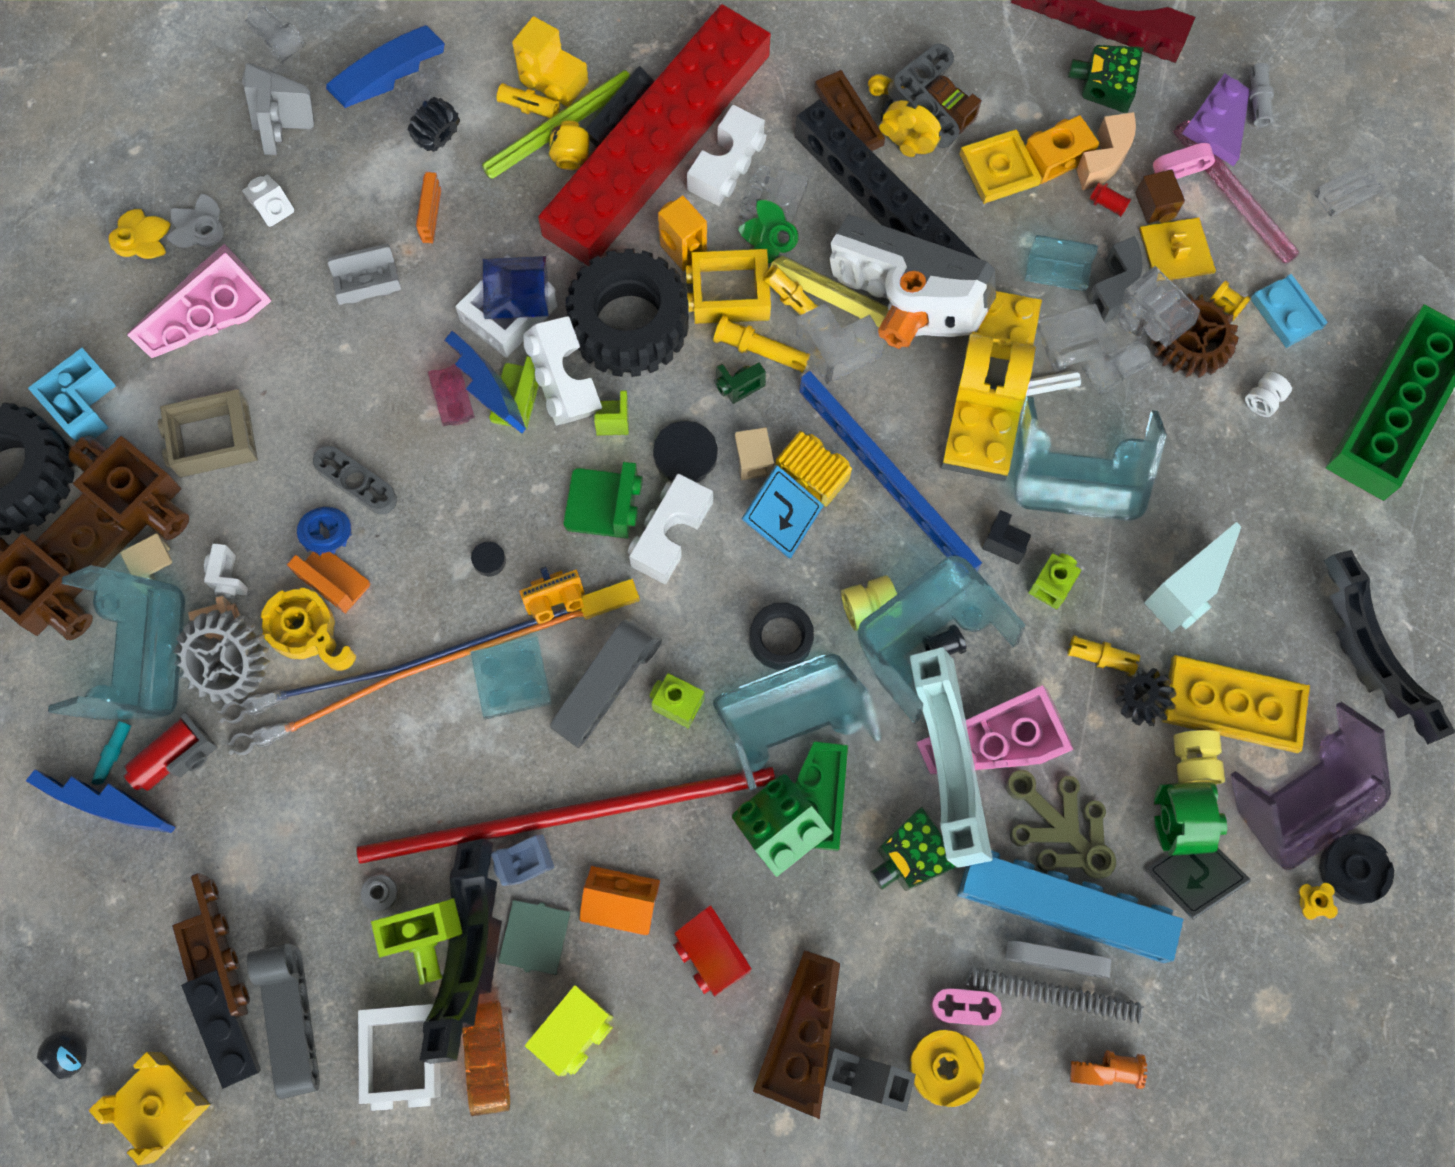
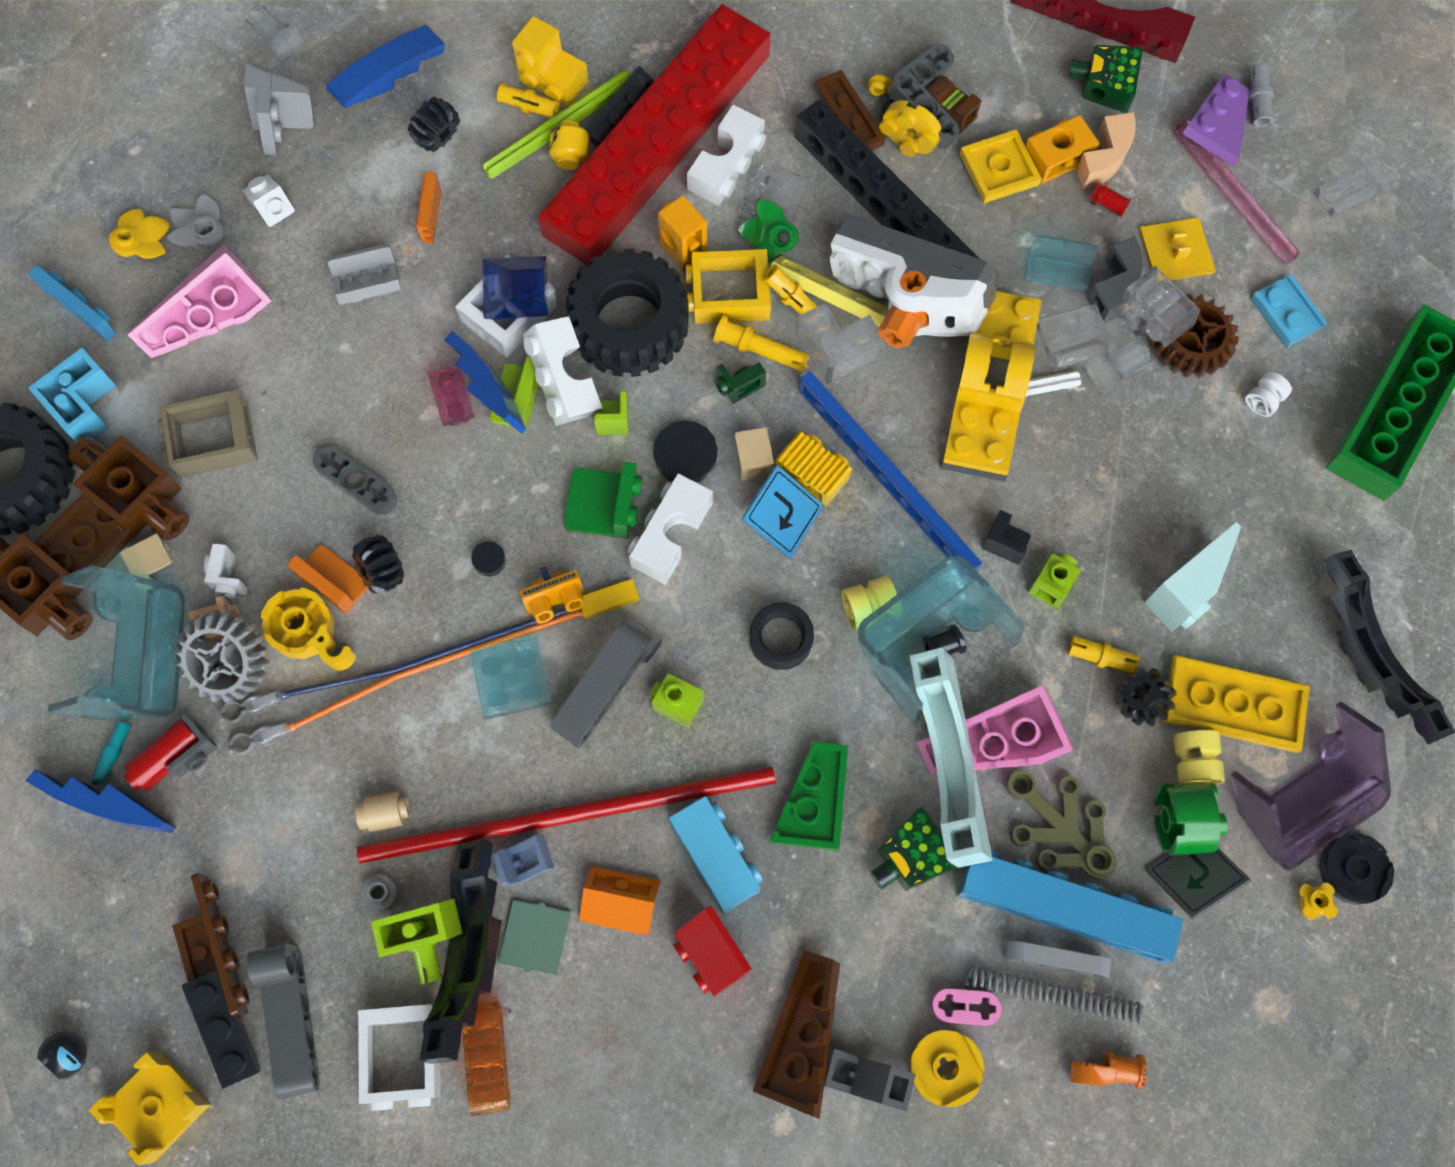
(73, 301): none -> dark azure plate
(335, 522): blue gear -> none
(378, 564): none -> black gear
(382, 811): none -> tan brick
(570, 1032): neon yellow brick -> none
(716, 854): none -> medium azure brick
(780, 824): green bracket -> none
(790, 706): clear light blue windscreen -> none
(1086, 484): clear light blue windscreen -> none
(1160, 197): reddish brown brick -> none
(1186, 160): bright pink beam -> none
(1227, 292): yellow bush -> none

